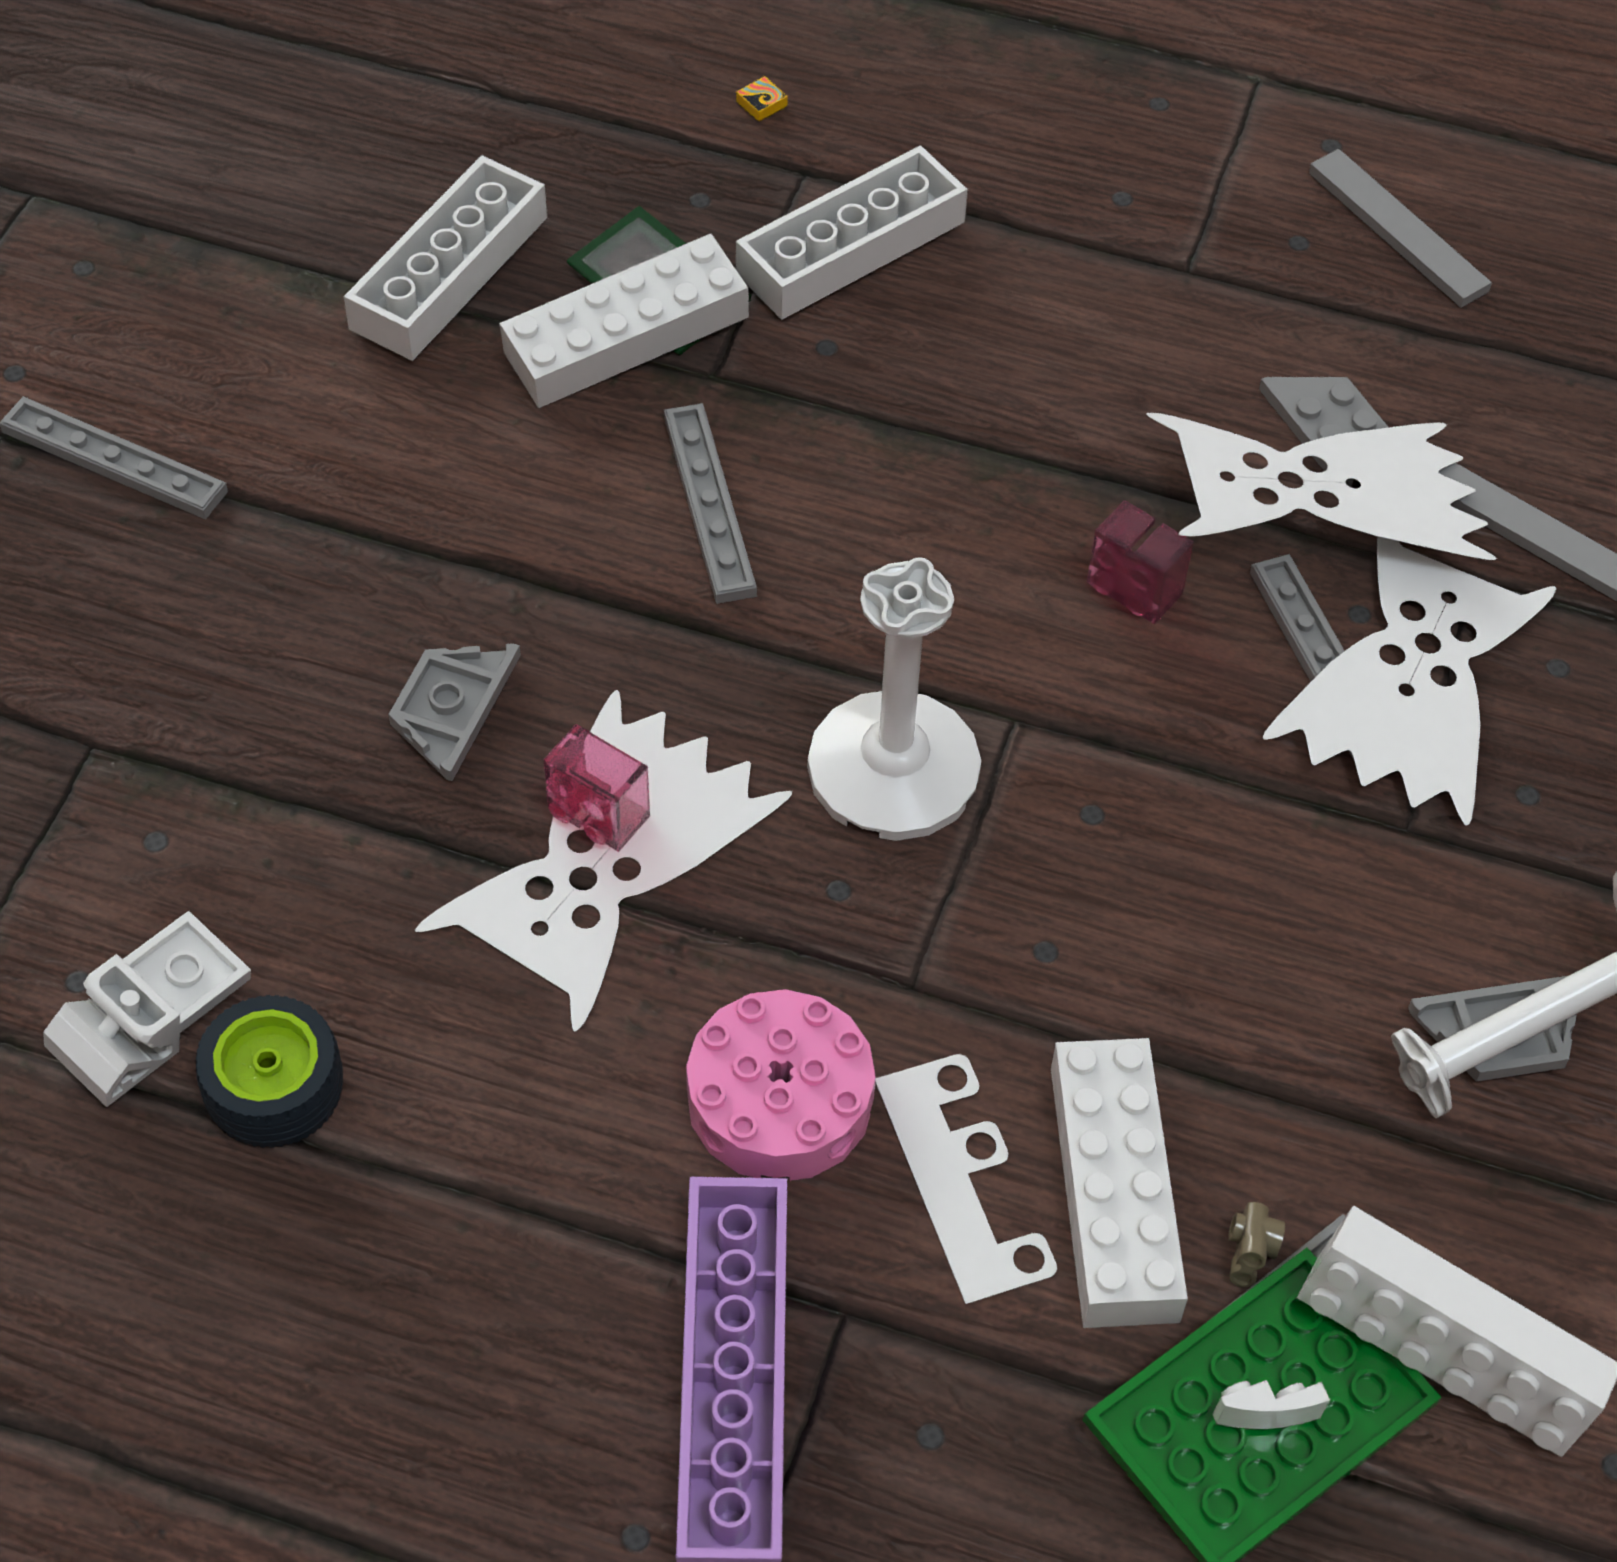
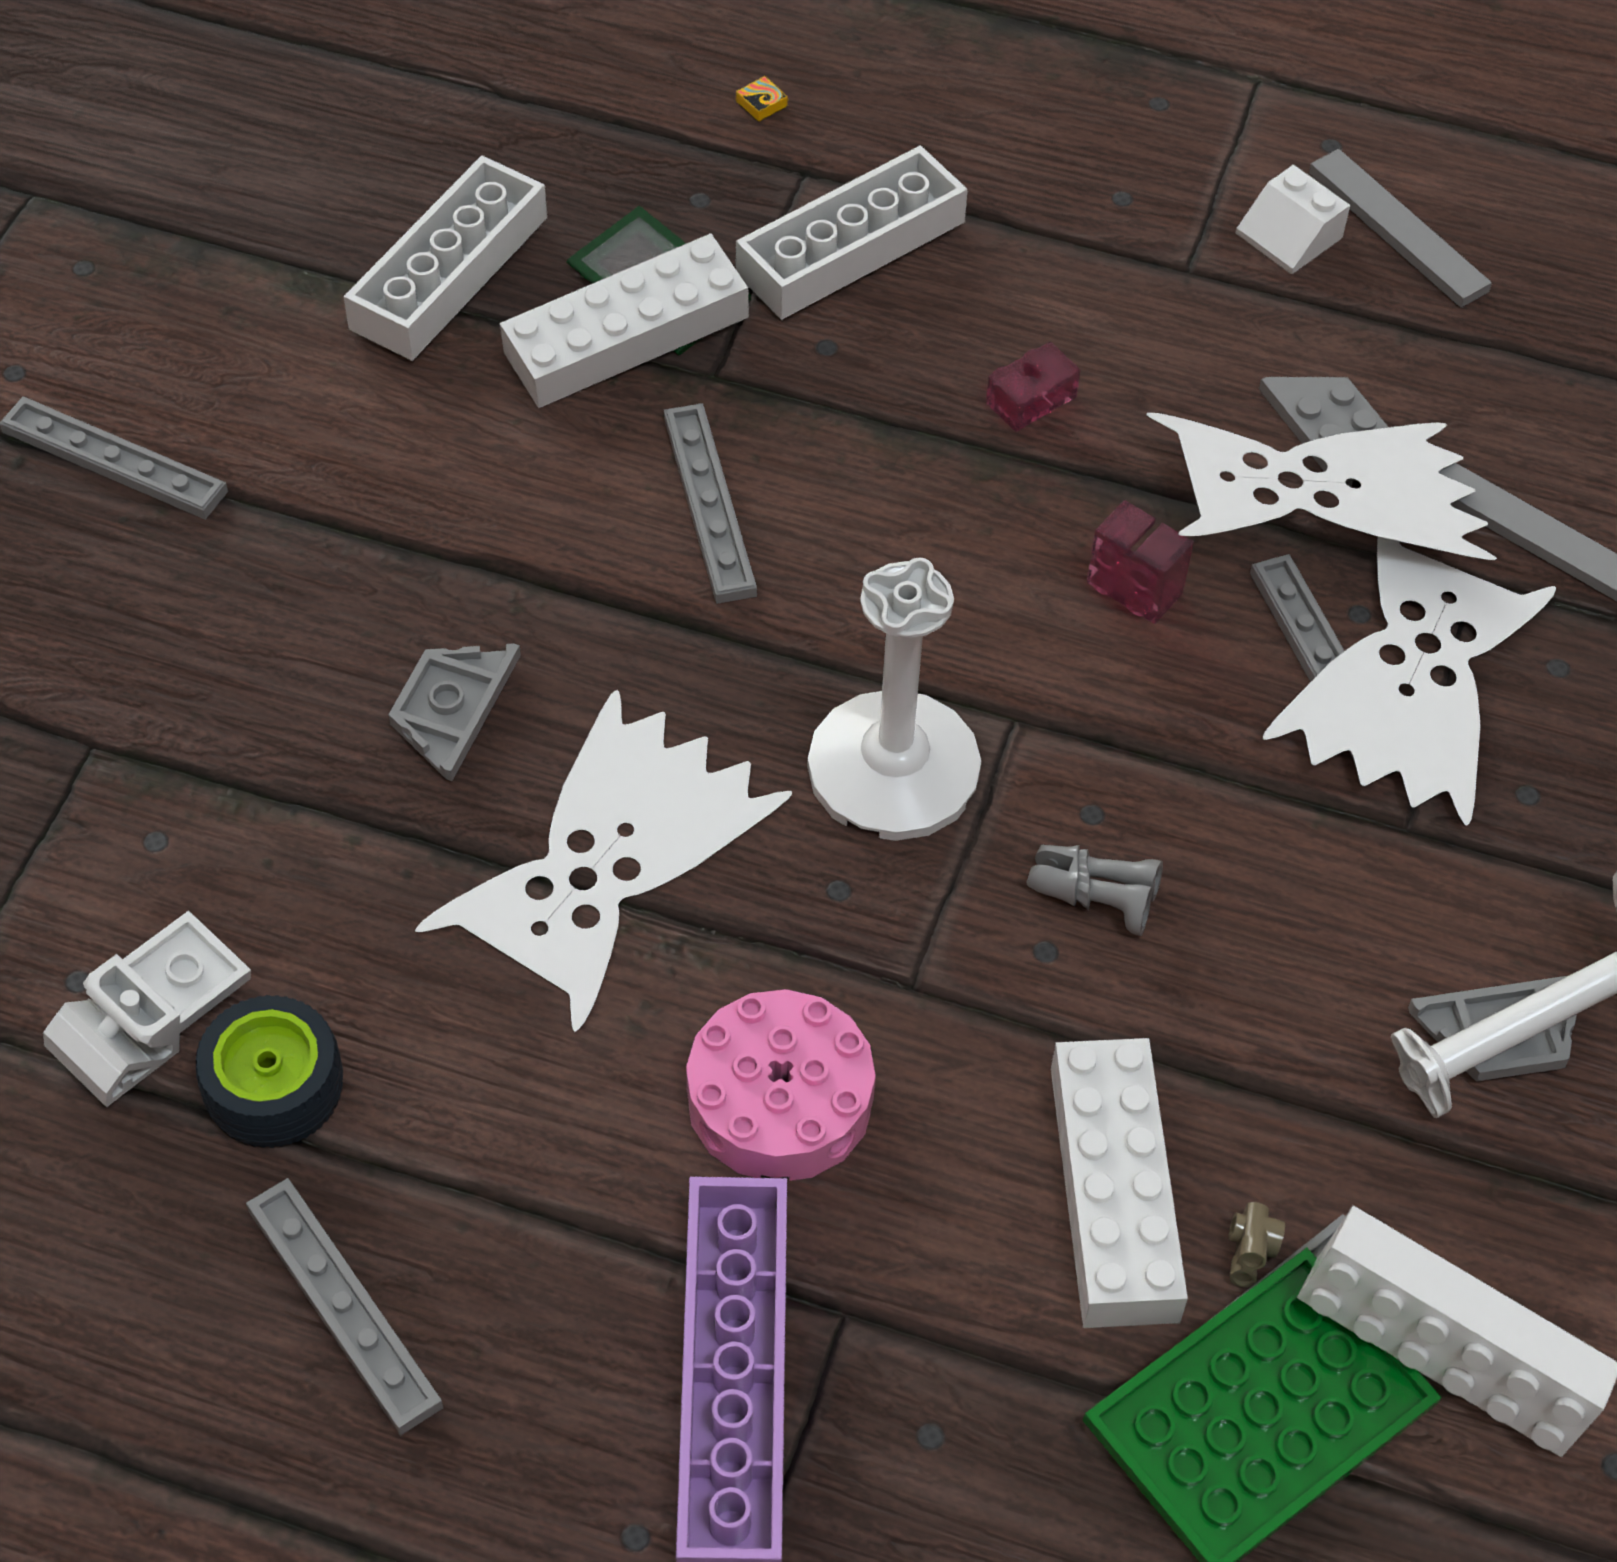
(345, 1306): none -> light grey plate
(597, 788): clear pink piece -> none
(942, 1171): white piece -> none
(1032, 386): none -> clear pink brick
(1067, 873): none -> light grey piece
(1259, 1409): white slope -> none
(1294, 219): none -> white slope

